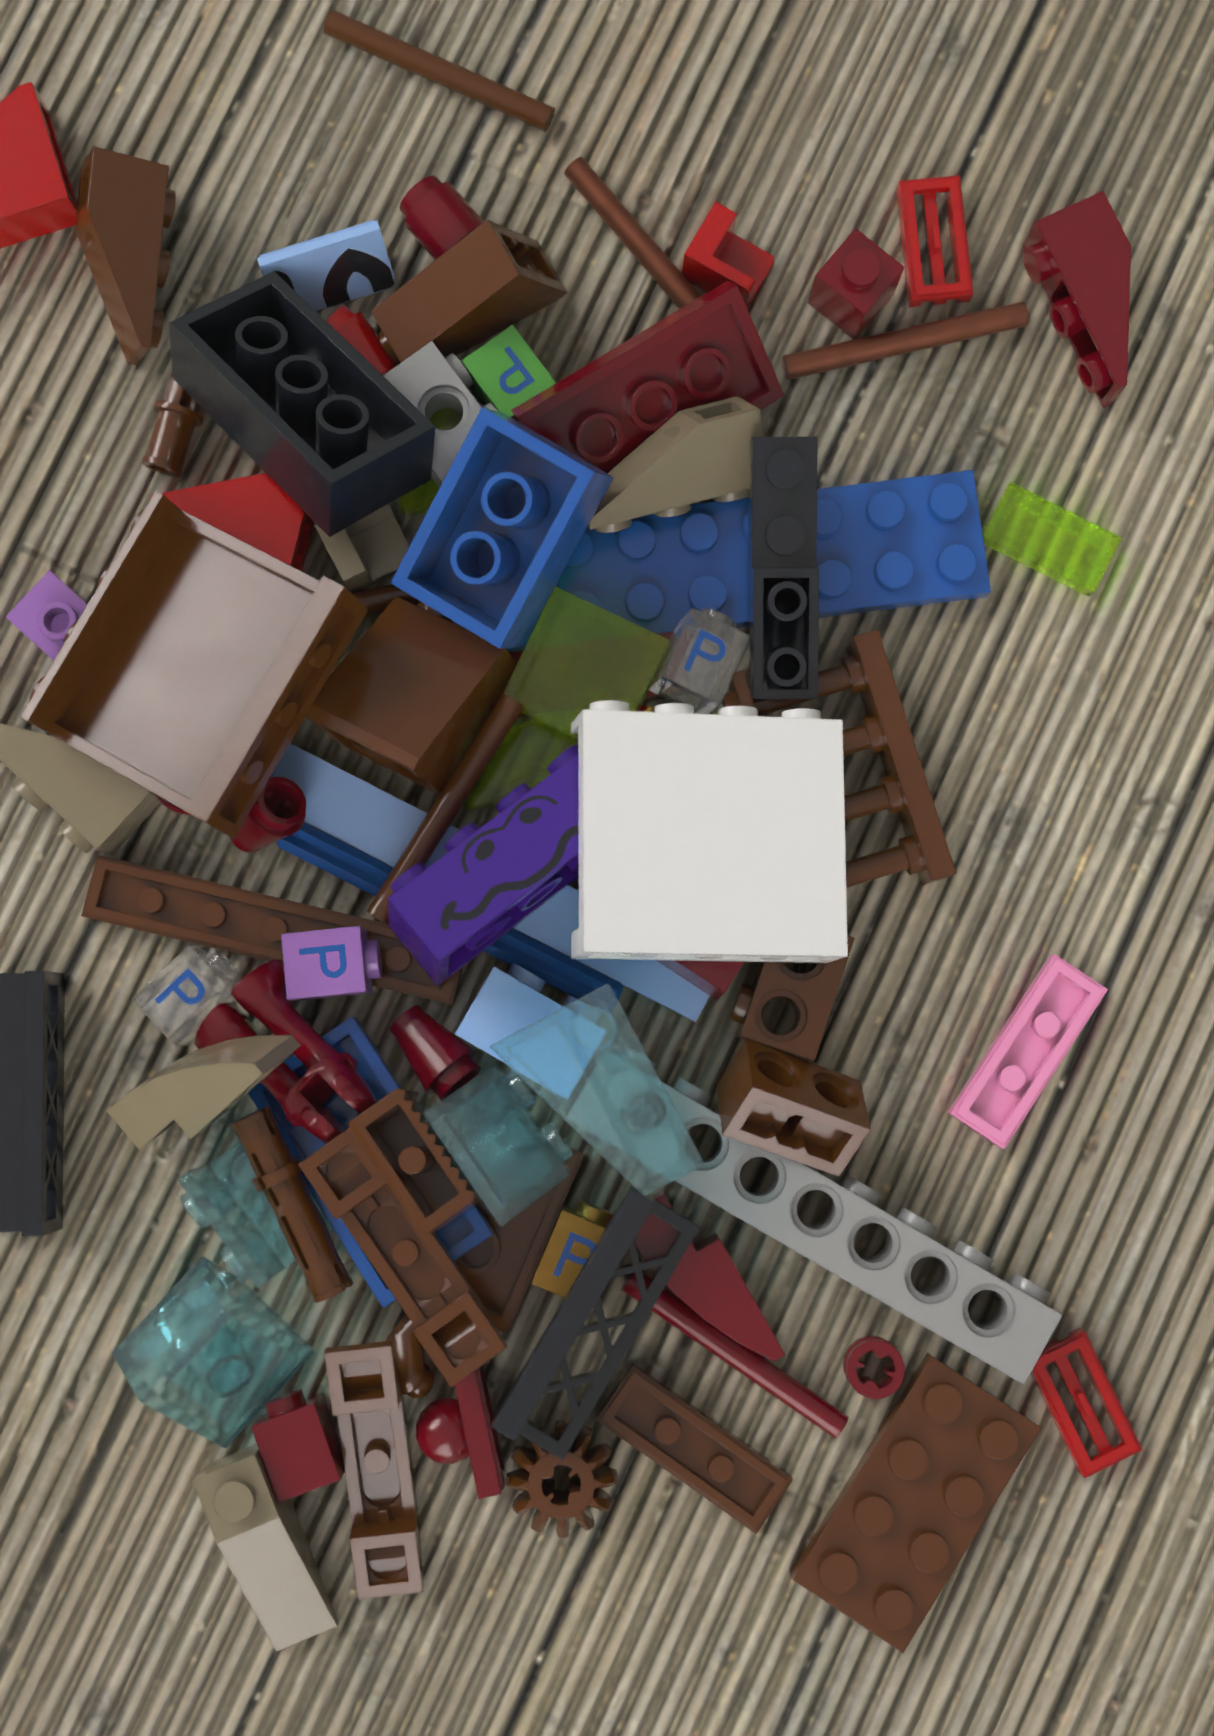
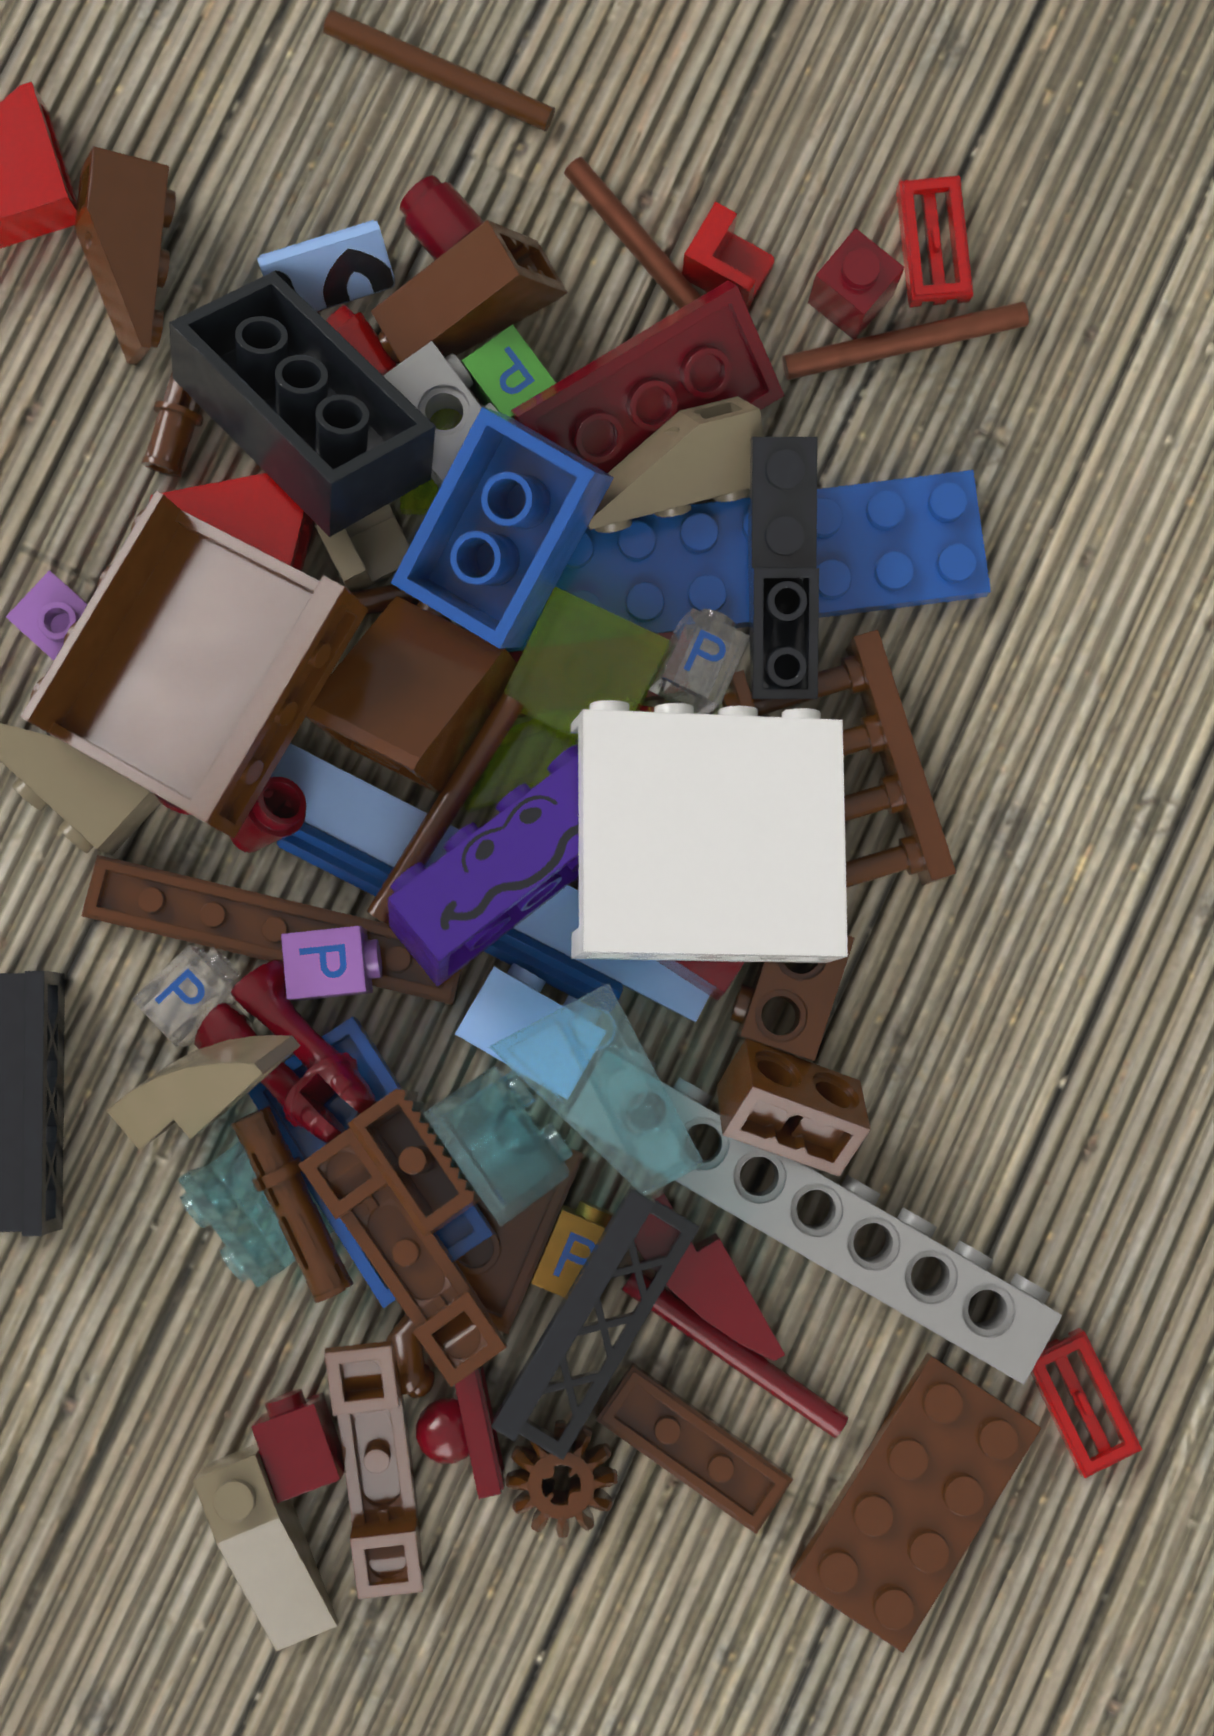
(211, 1354): clear light blue slope -> none
(434, 1053): dark red cone -> none
(865, 1385): dark red bush -> none
(1027, 1051): bright pink tile -> none
(1050, 539): clear neon green tile -> none
(1086, 276): dark red slope -> none

